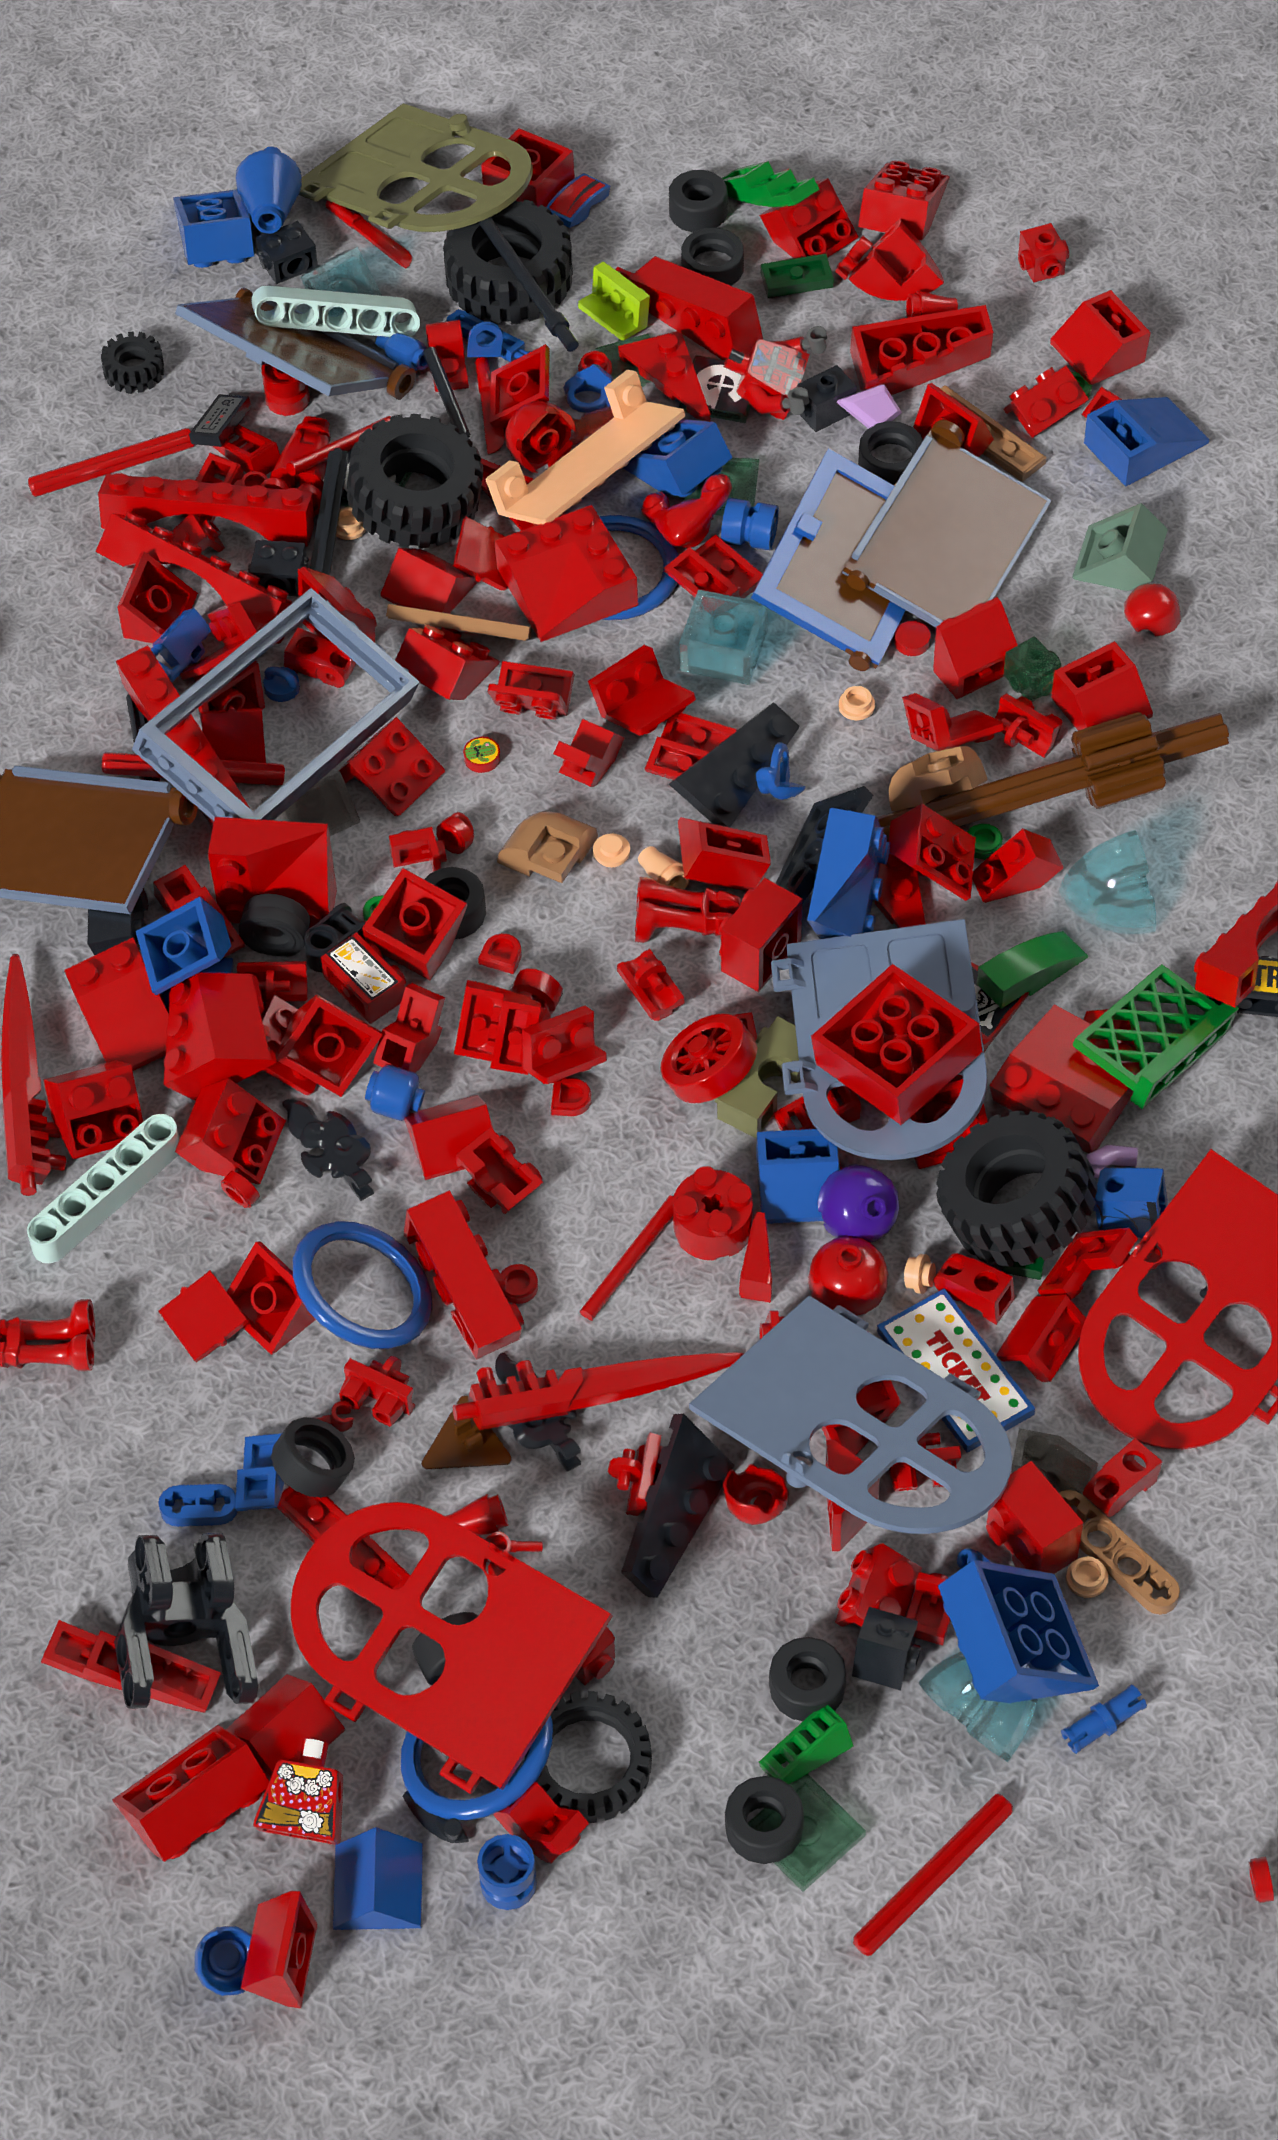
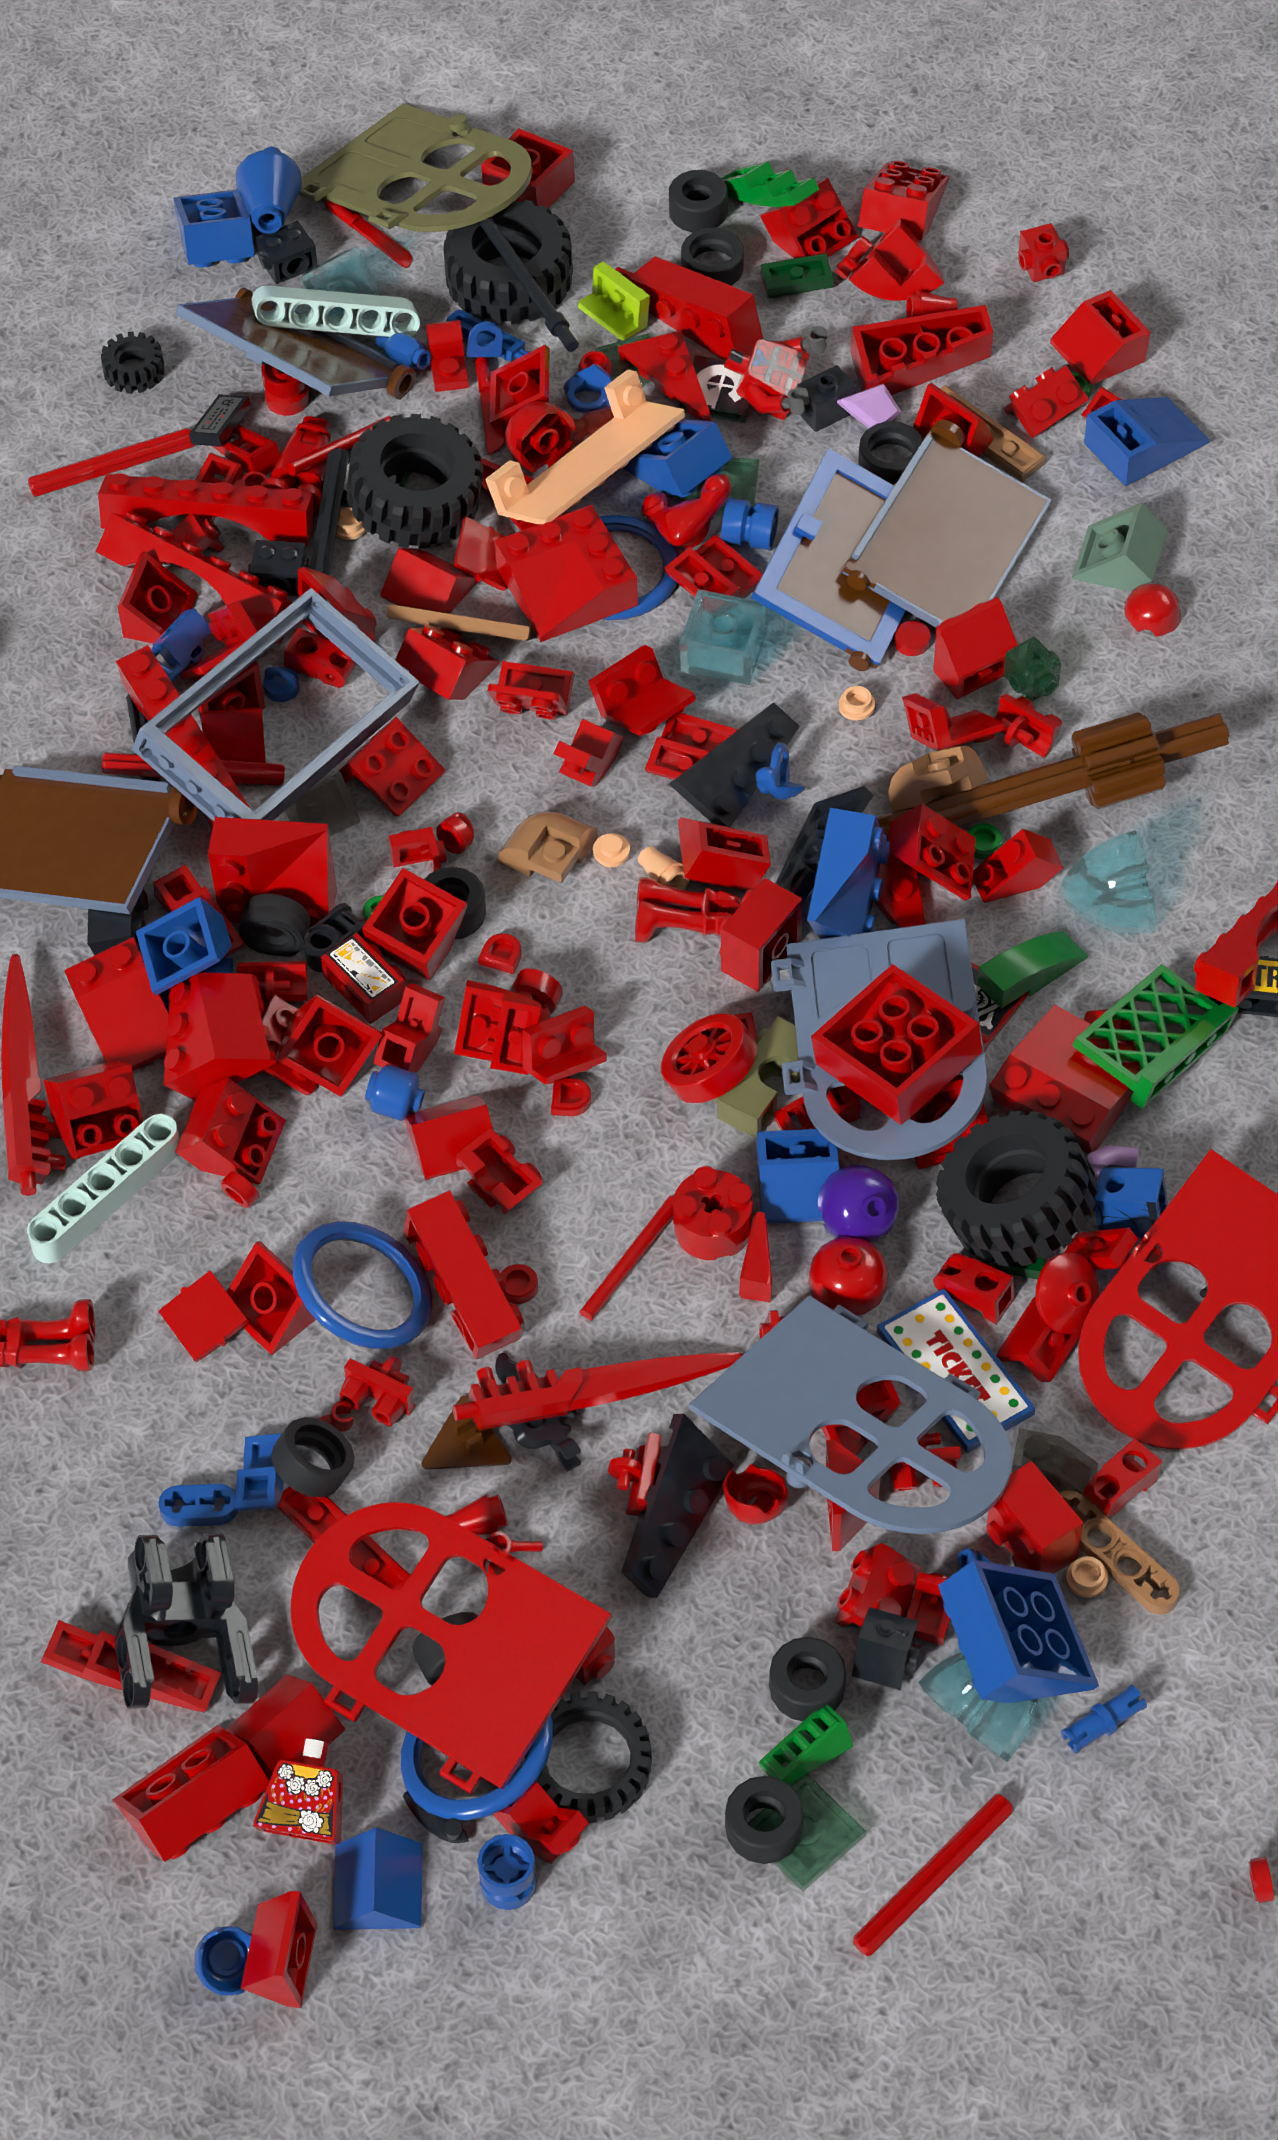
(342, 1146): black piece -> none
(445, 390): black bar -> none
(481, 754): tile -> none
(576, 198): slope -> none
(651, 985): red hips -> none
(919, 1273): light nougat plate -> none
(1066, 1292): none -> red dish
(1100, 688): red slope -> none

